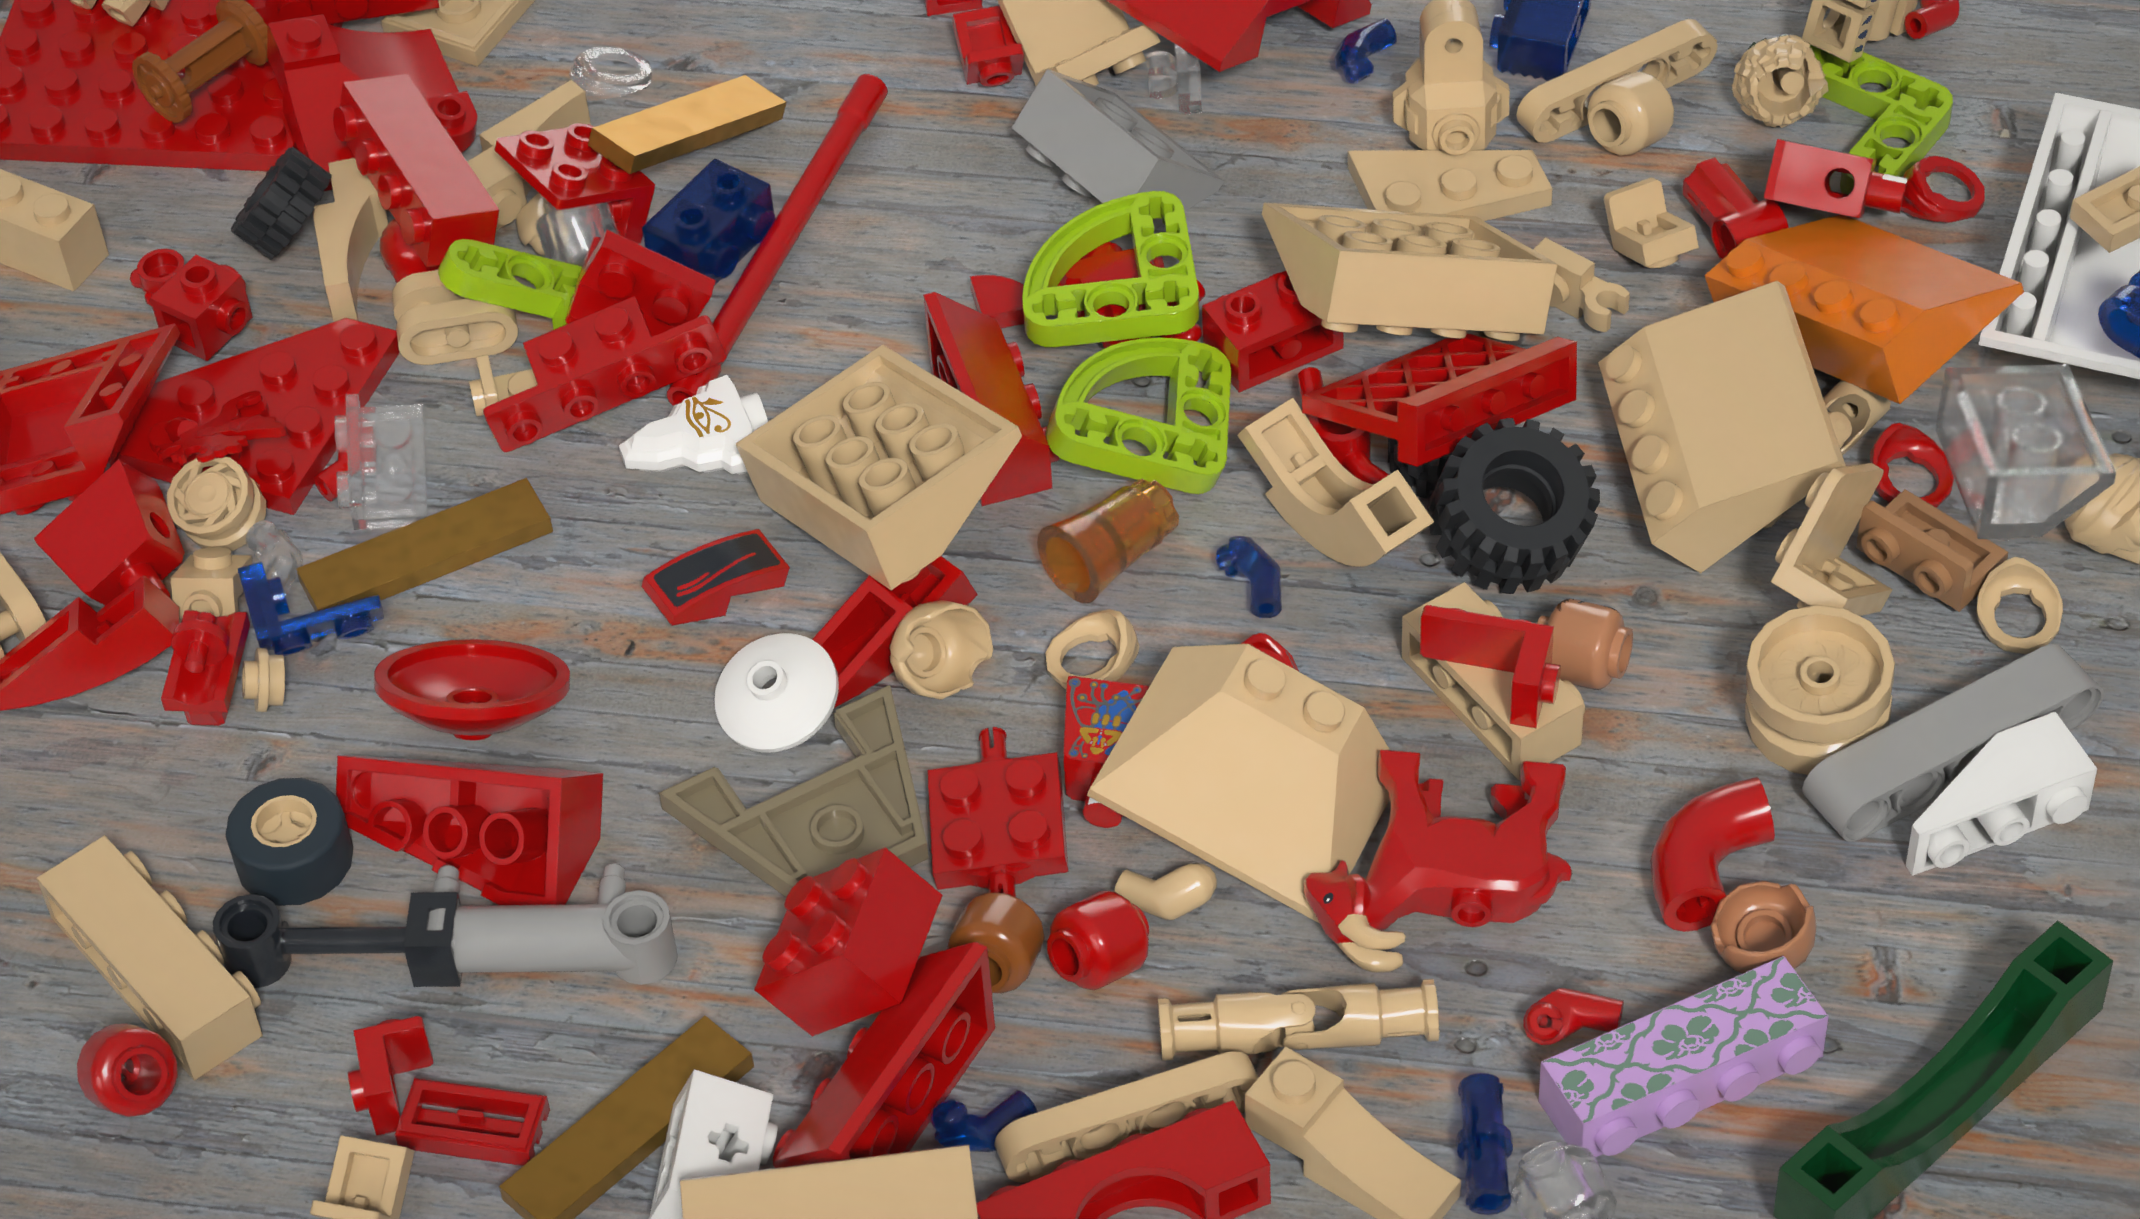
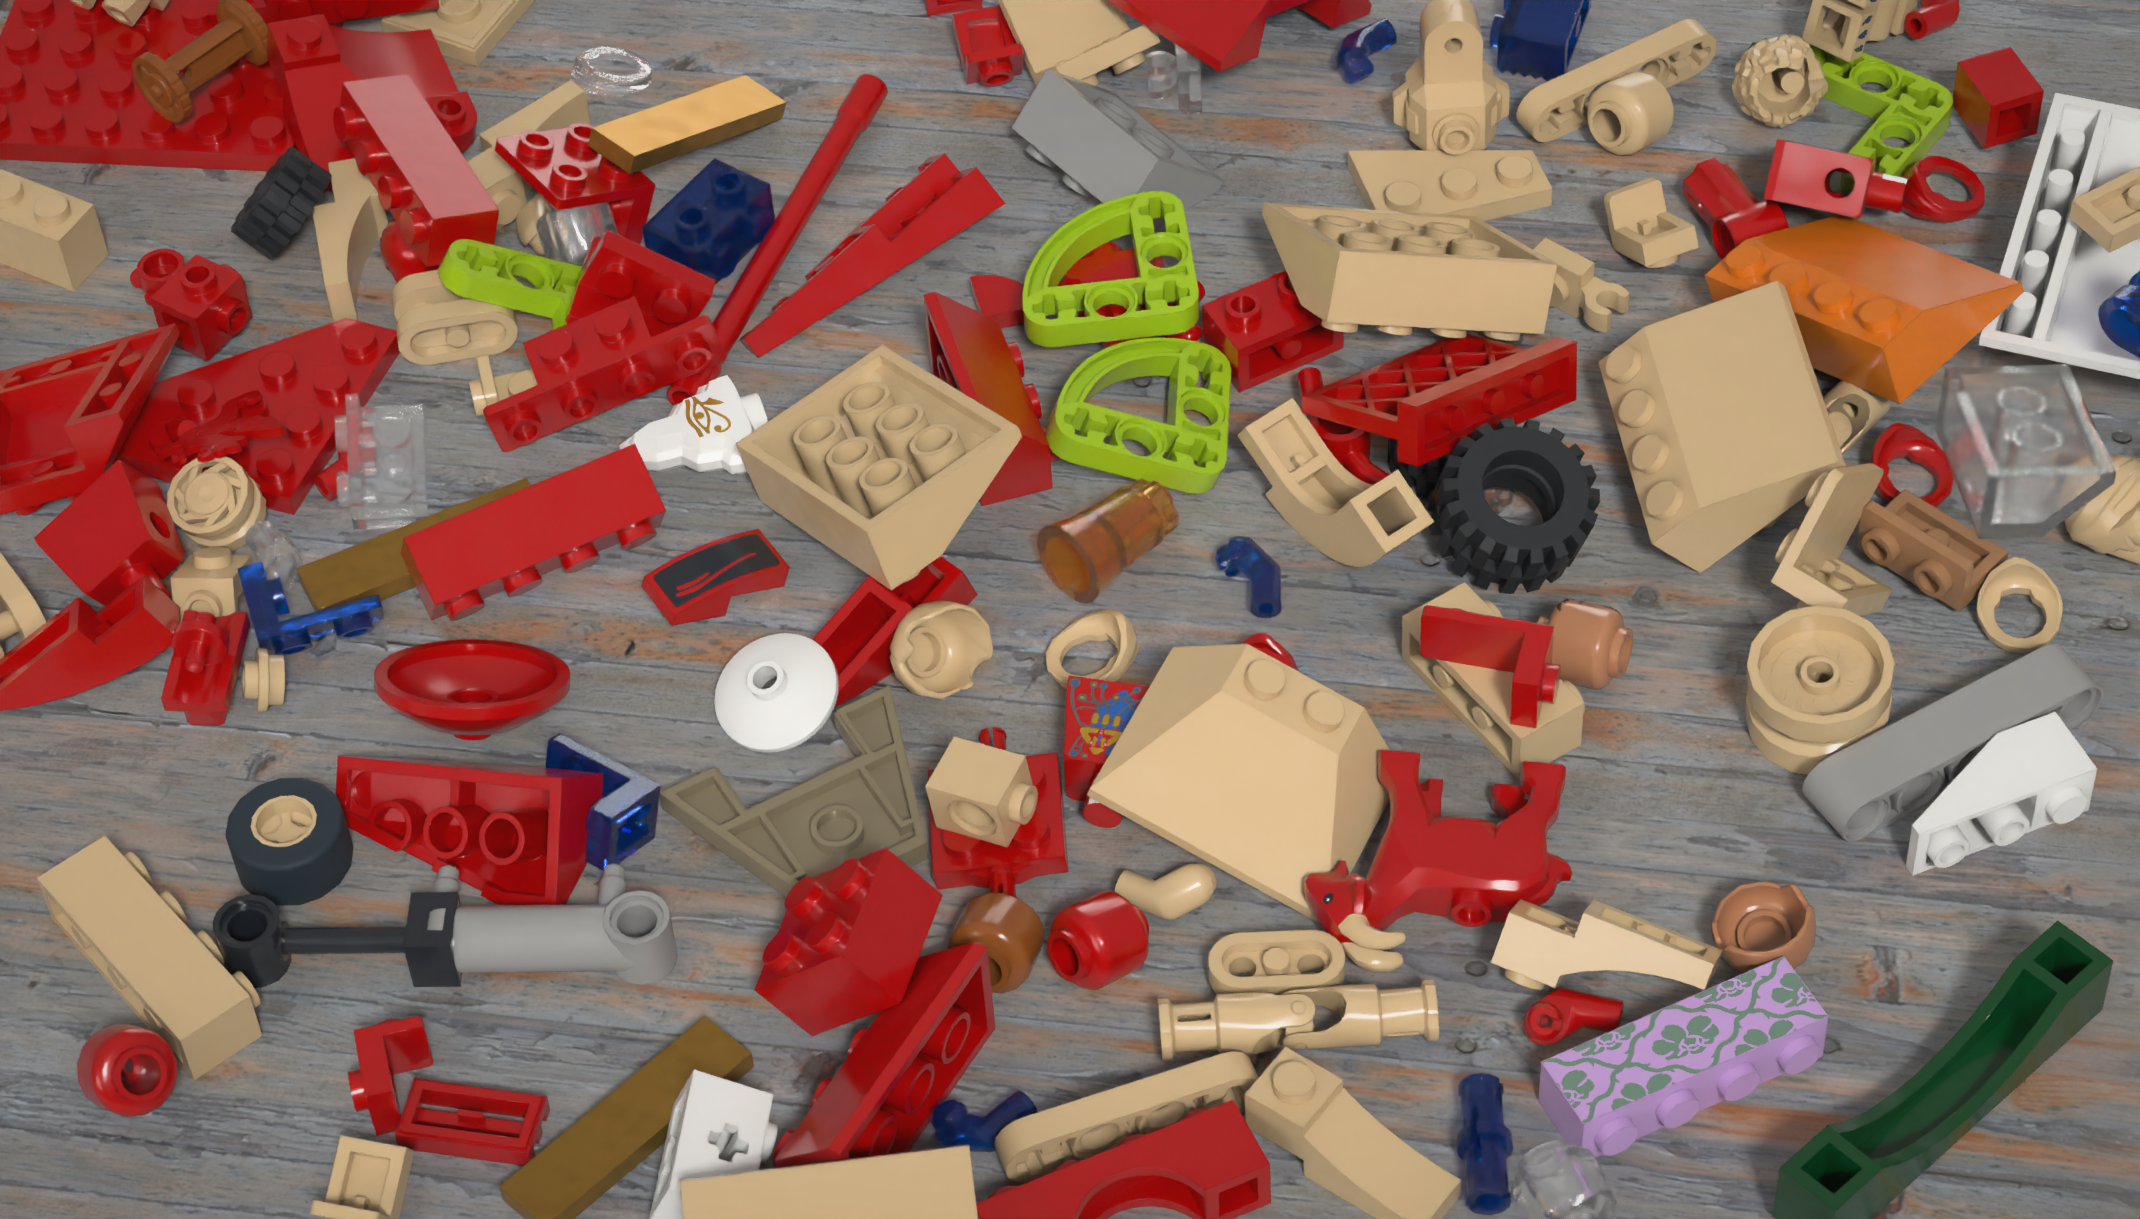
(533, 533): none -> red brick
(625, 813): none -> clear blue bracket
(906, 227): none -> red wedge
(981, 792): none -> tan brick
(1275, 961): none -> tan plate
(1545, 946): none -> tan slope
(1695, 844): red cylinder -> none
(1997, 97): none -> red brick

